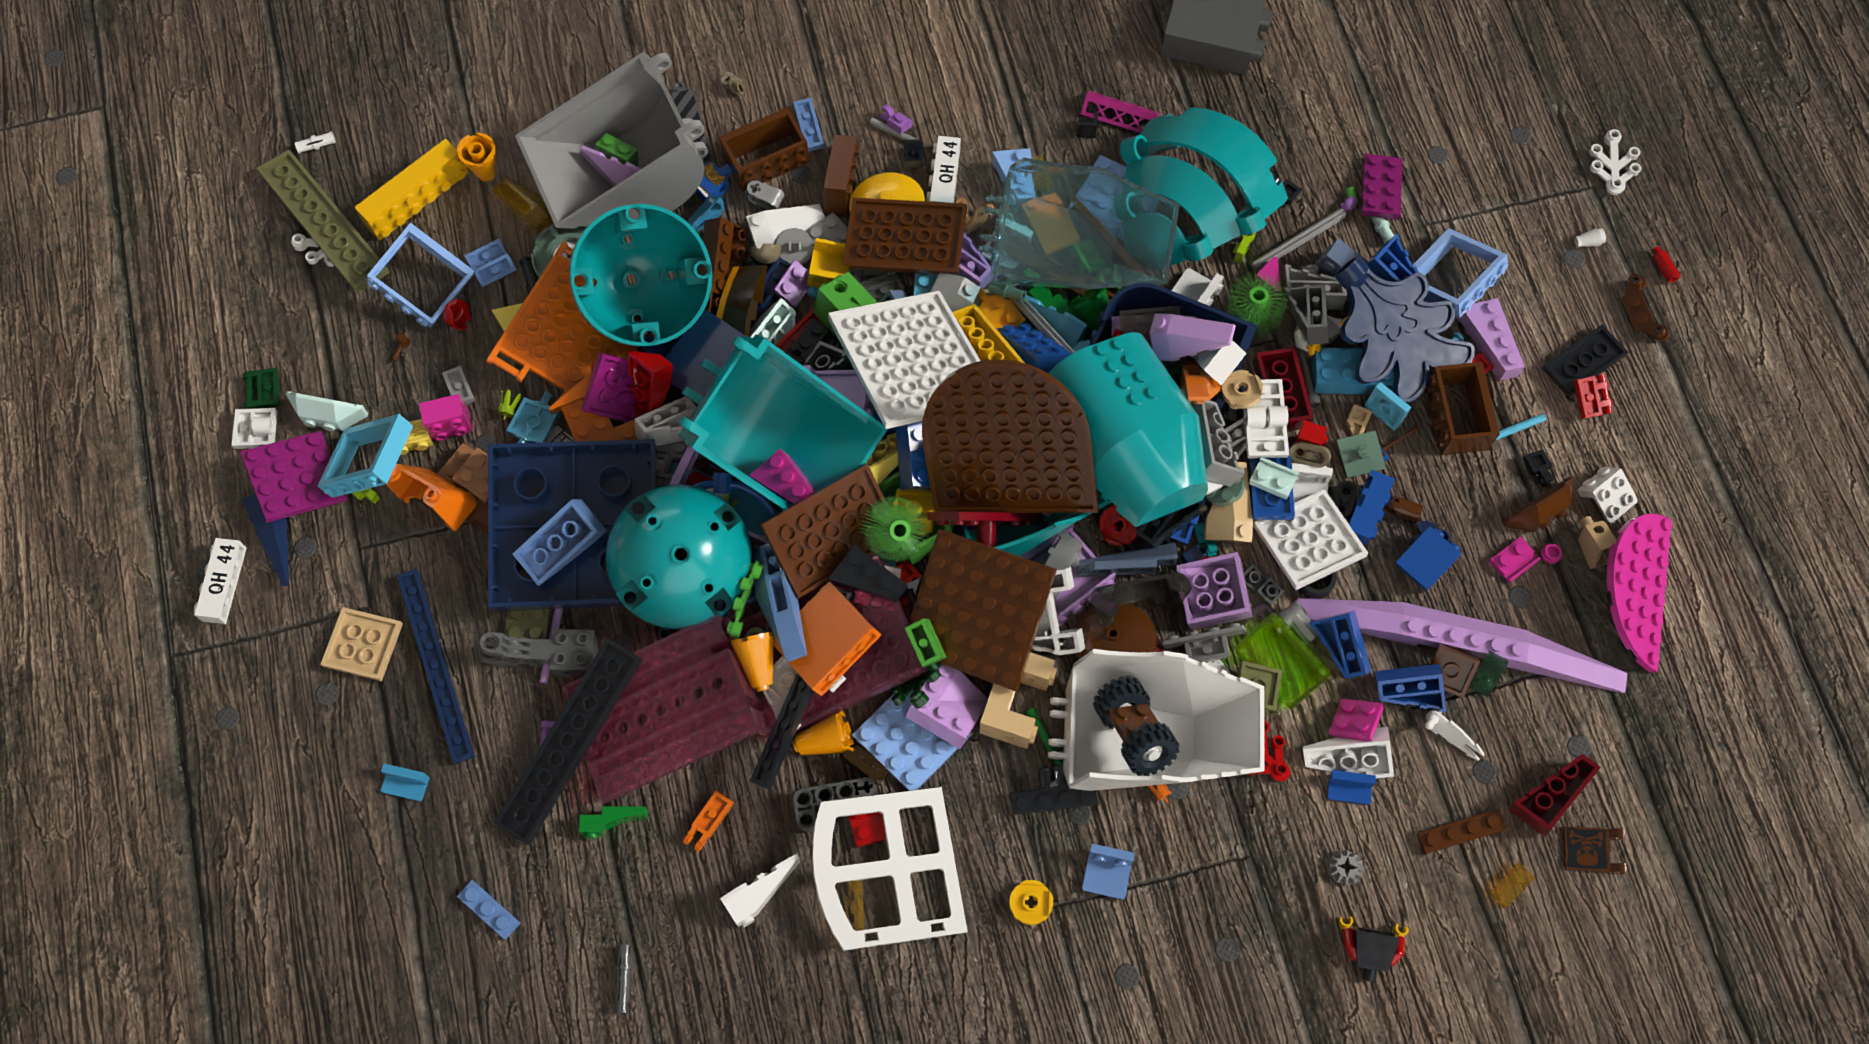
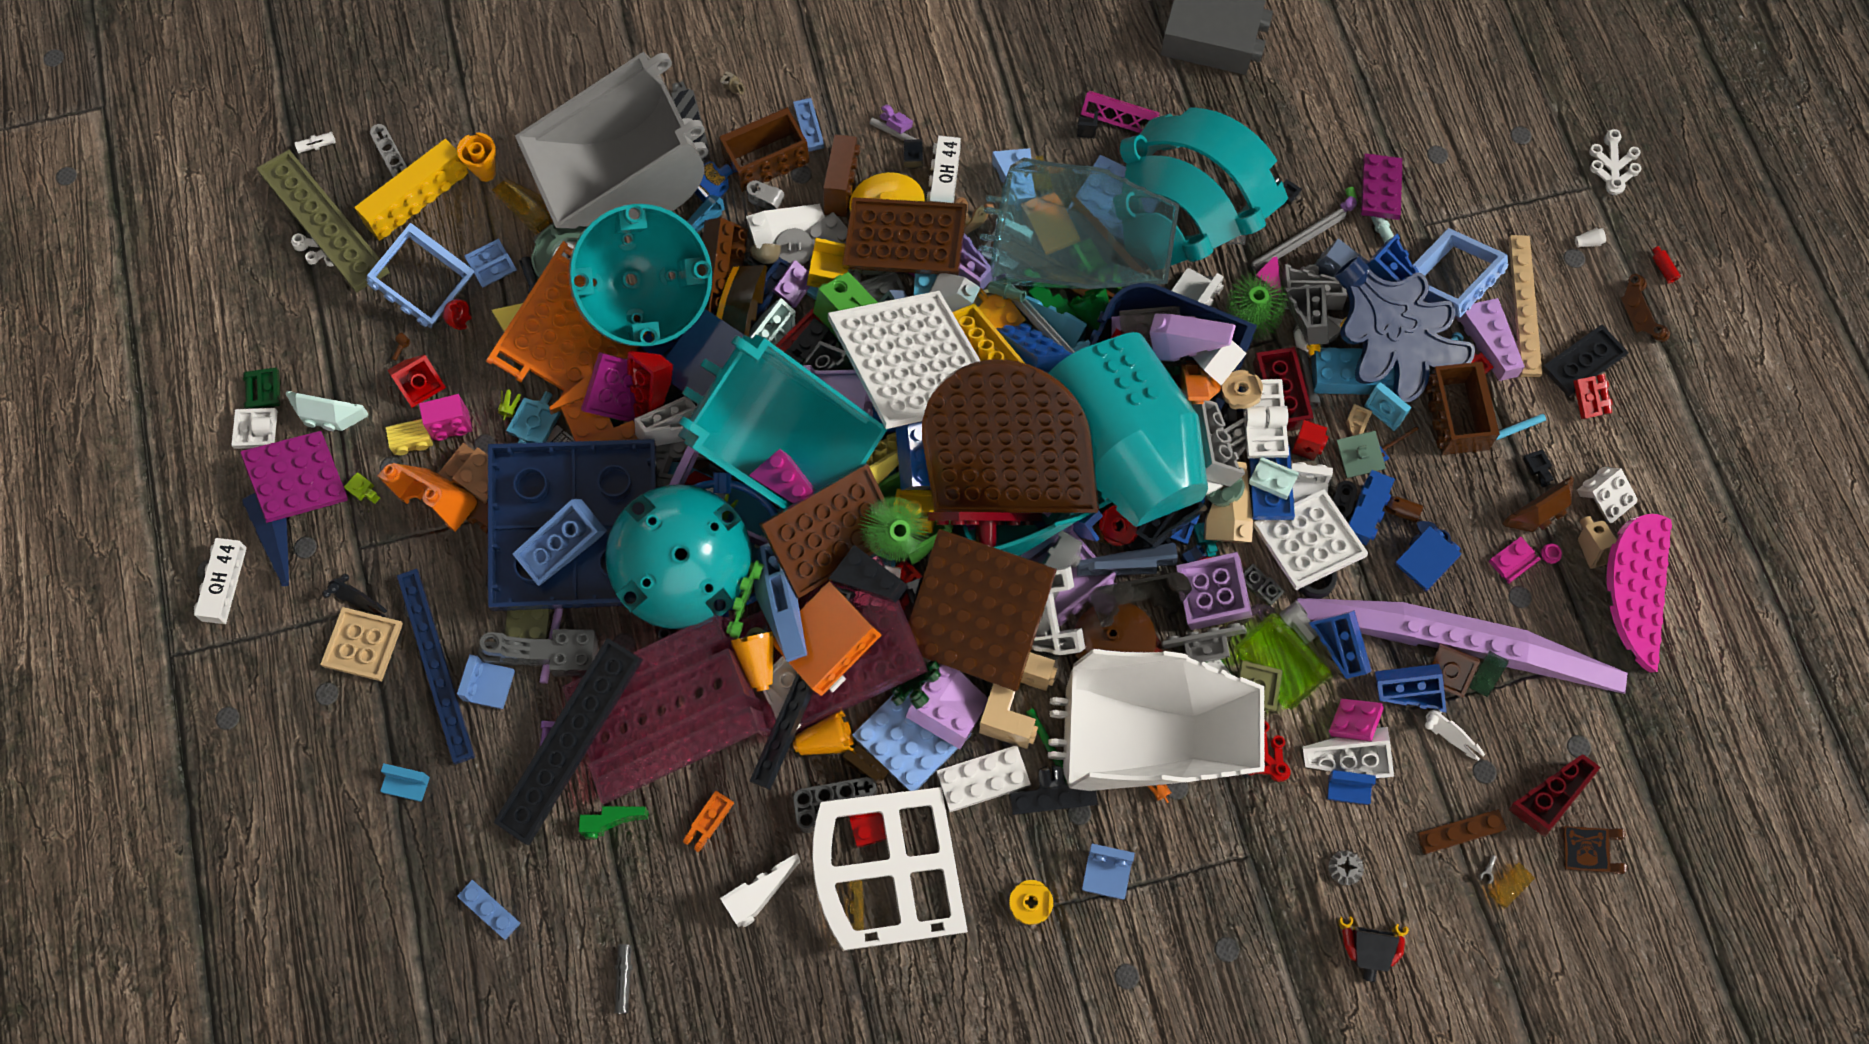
(352, 595): none -> black piece
(390, 154): none -> light grey beam
(394, 433): medium azure window -> none
(416, 379): none -> red slope
(458, 384): light grey plate -> none
(485, 683): none -> medium blue bracket
(609, 169): lavender wedge -> none
(614, 147): bright green brick -> none
(925, 642): bright green brick -> none
(983, 778): none -> white plate
(1084, 529): none -> blue panel
(1146, 742): black plate -> none
(1241, 248): lime plate -> none
(1310, 454): dark tan plate -> none
(1488, 870): none -> light grey hand
(1525, 305): none -> tan plate

